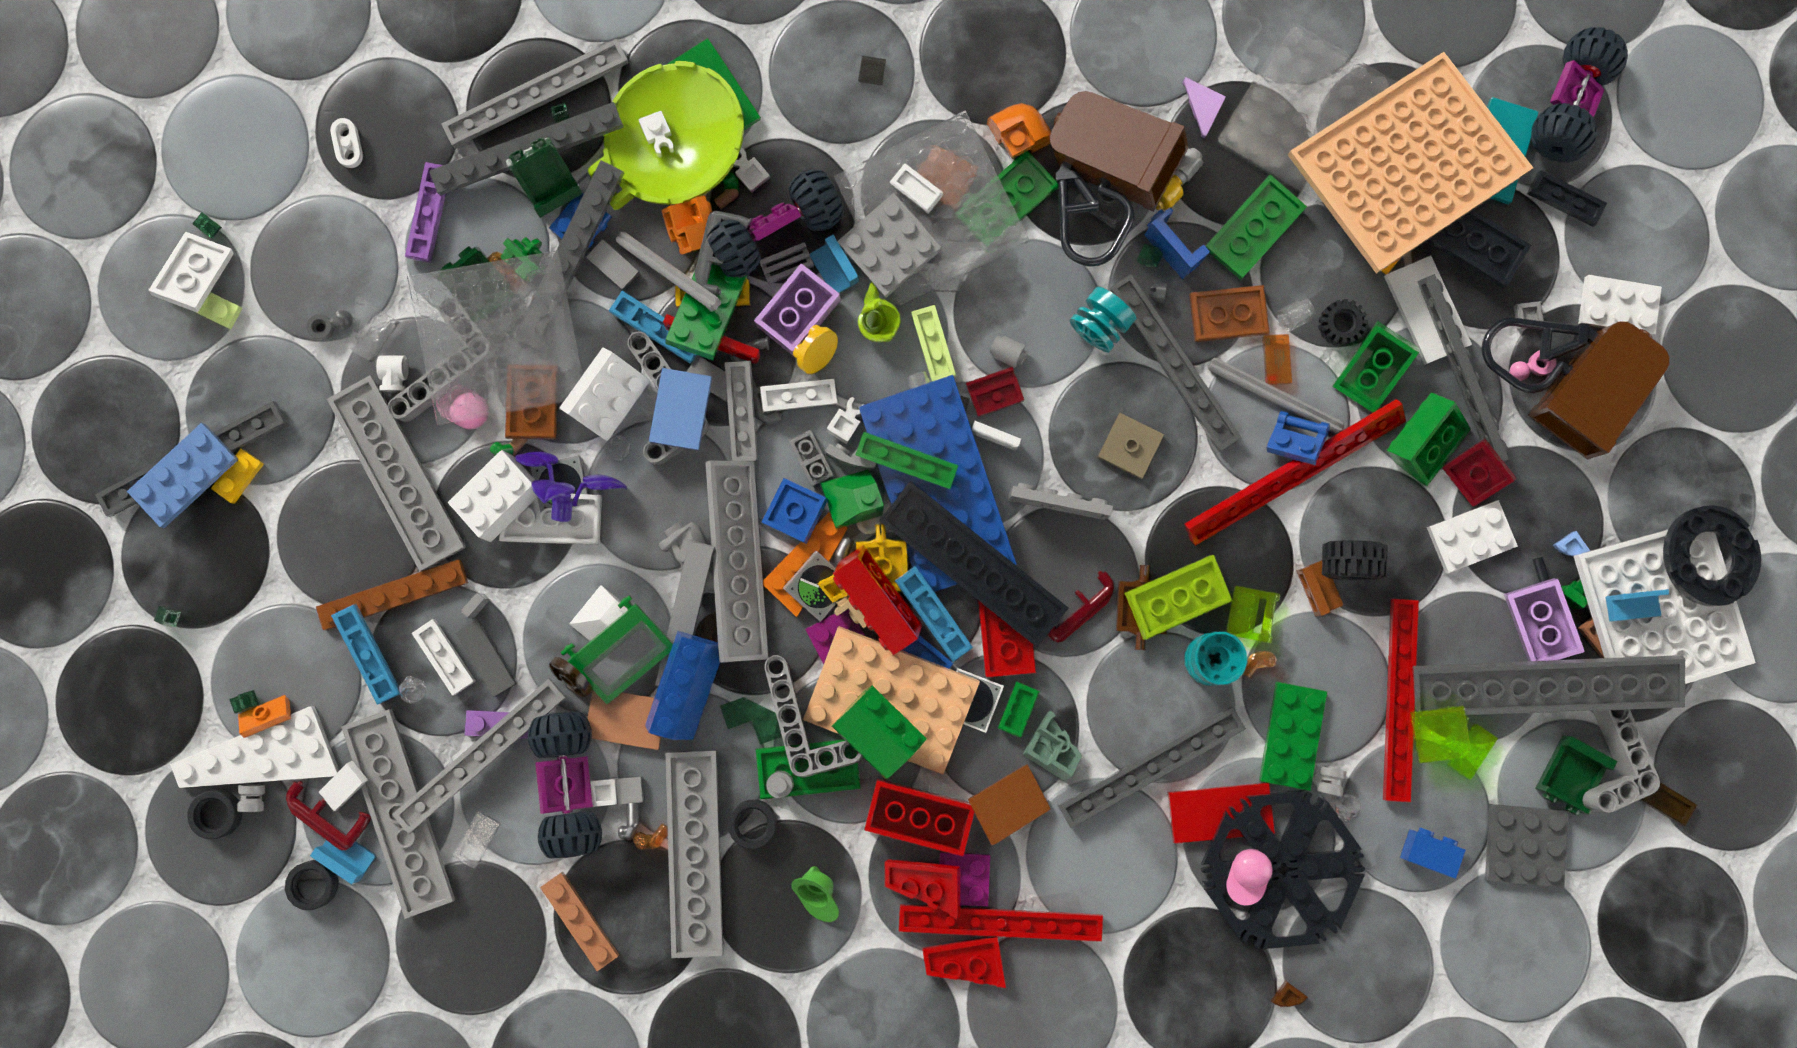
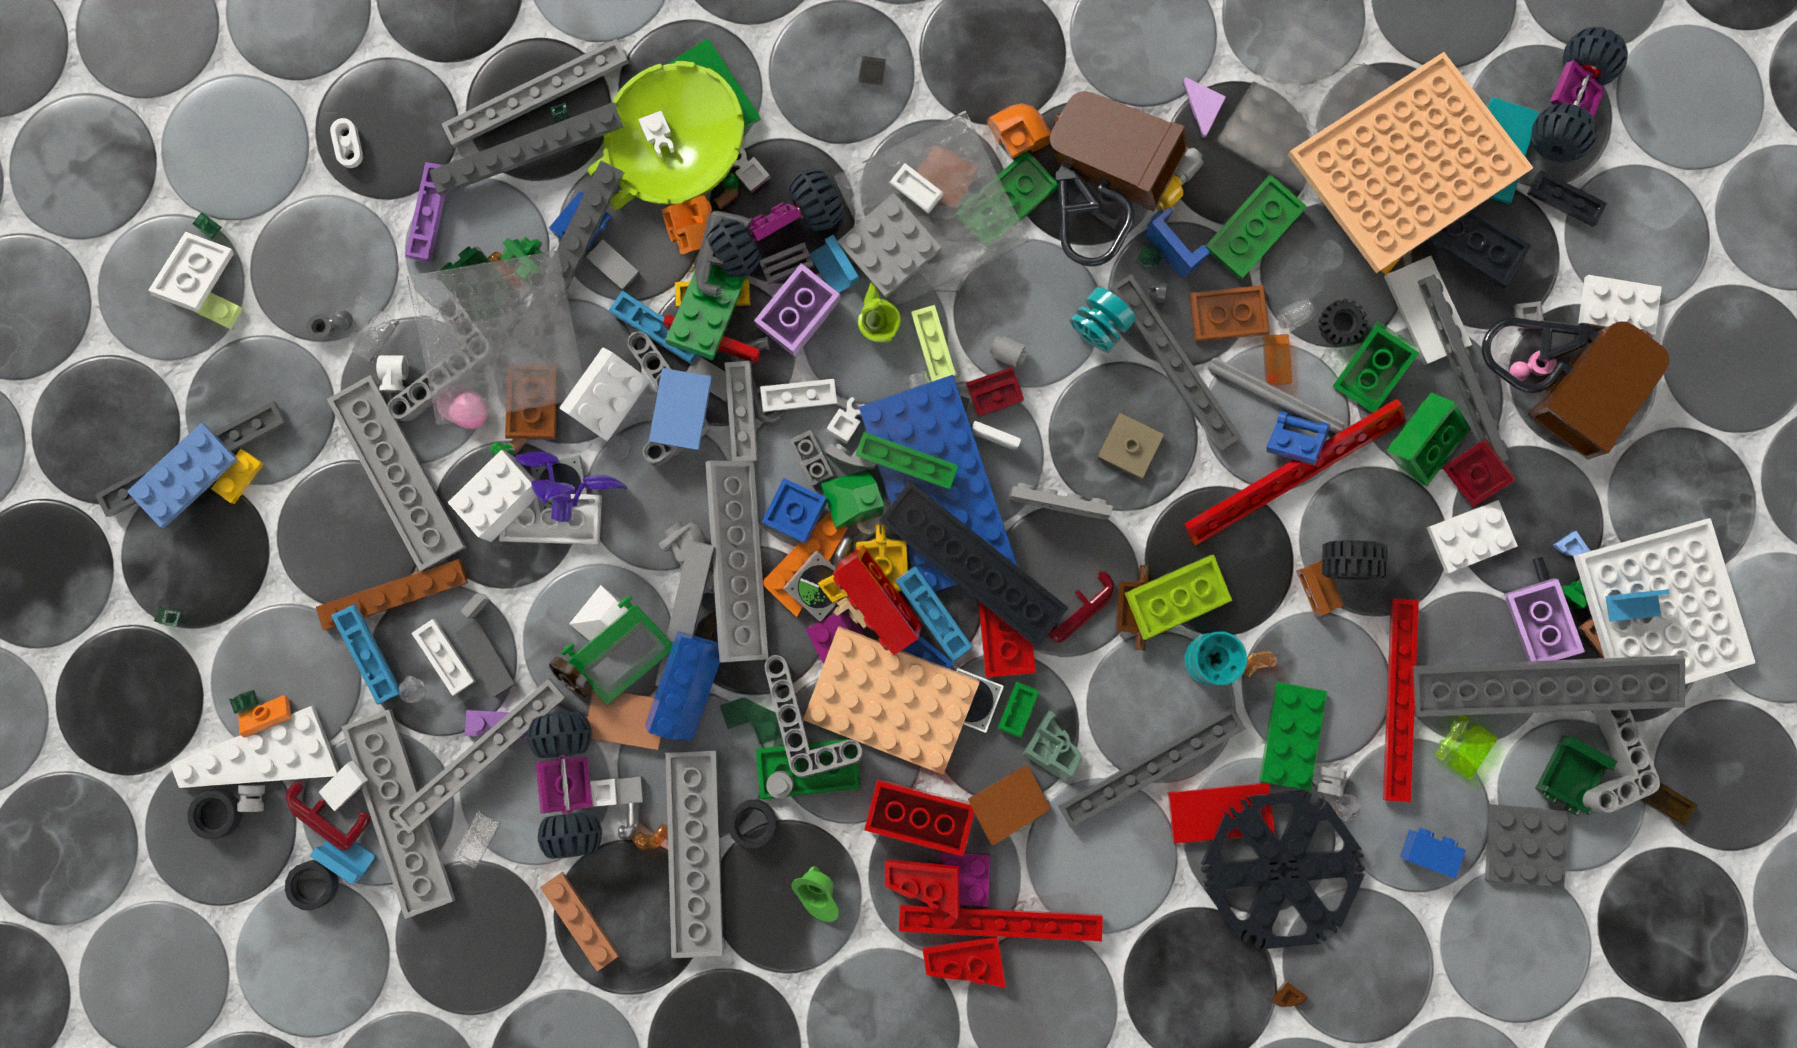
(543, 176): dark green panel -> none
(668, 271): light grey axle -> none
(816, 349): yellow tile -> none
(879, 732): green slope -> none
(1244, 614): clear neon green plate -> none
(1249, 877): bright pink cap -> none
(1441, 734): clear neon green plate -> none
(1744, 550): black plate -> none

